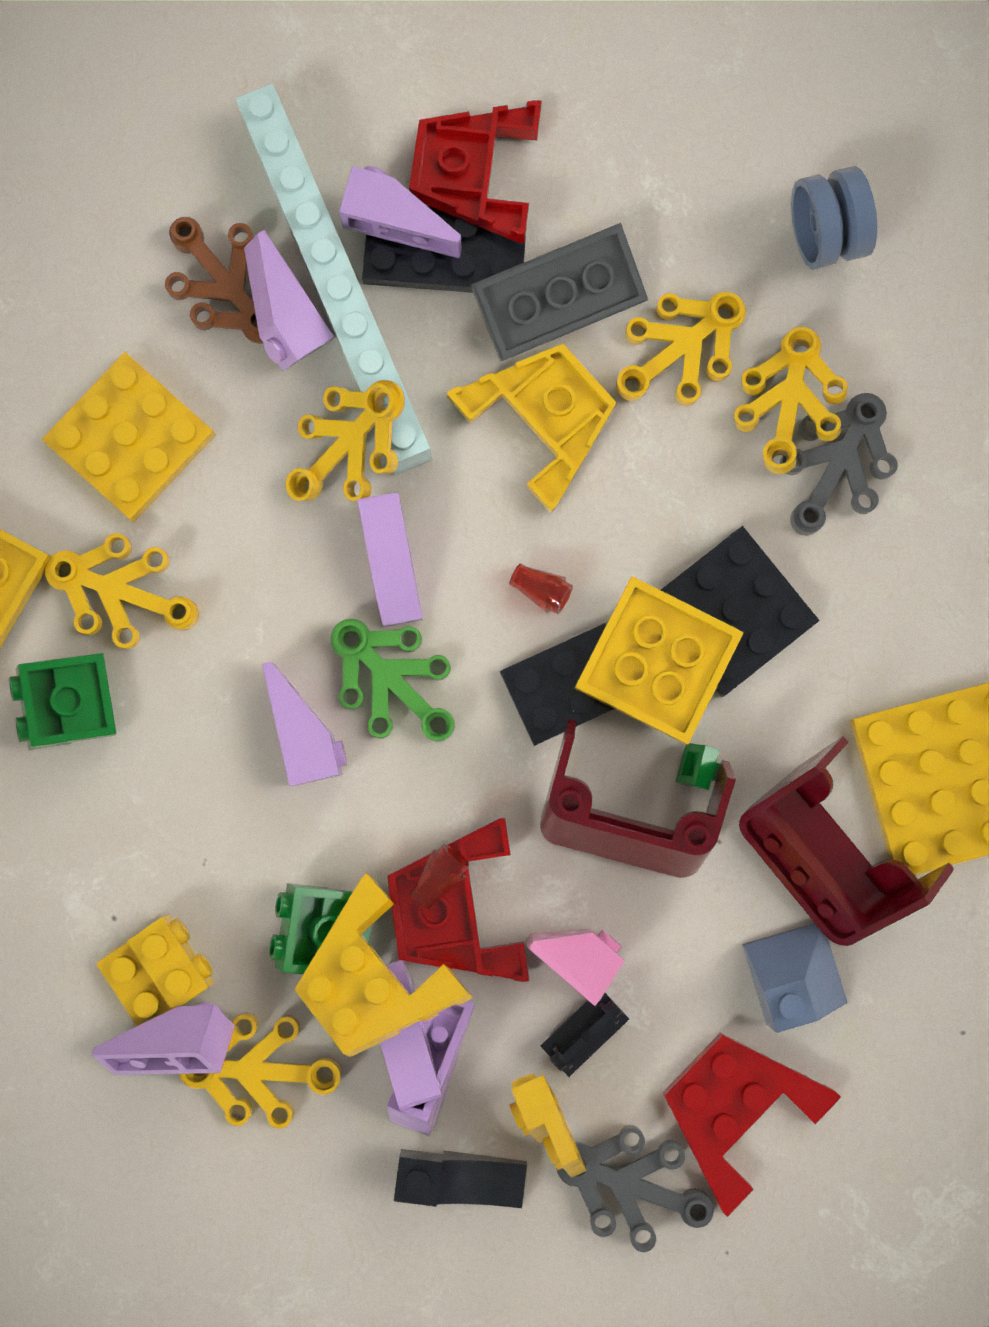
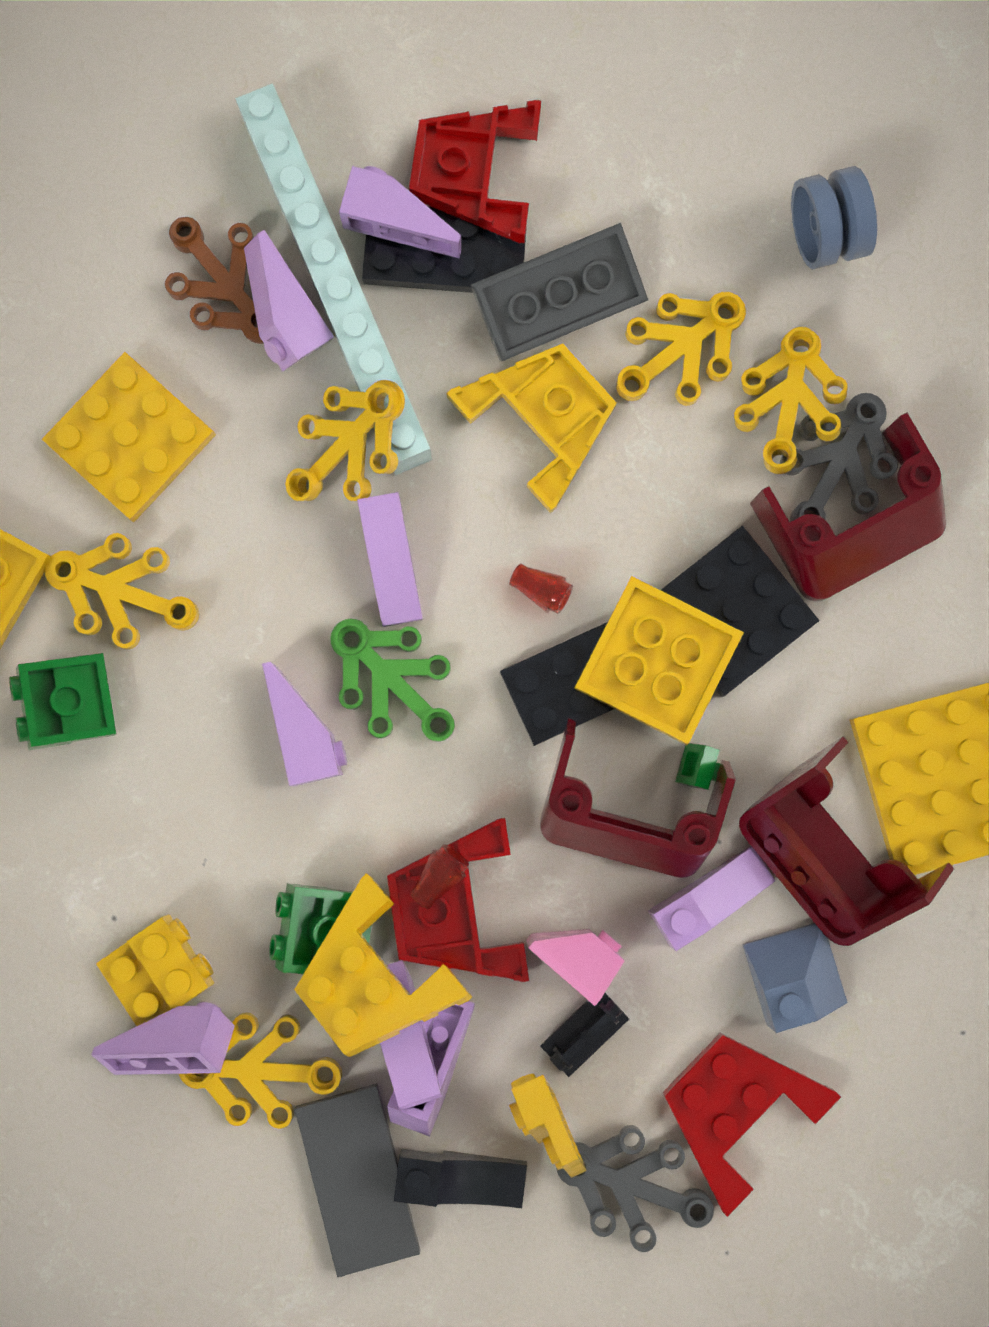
(356, 1180): none -> dark grey tile
(711, 898): none -> lavender slope
(830, 563): none -> dark red windscreen

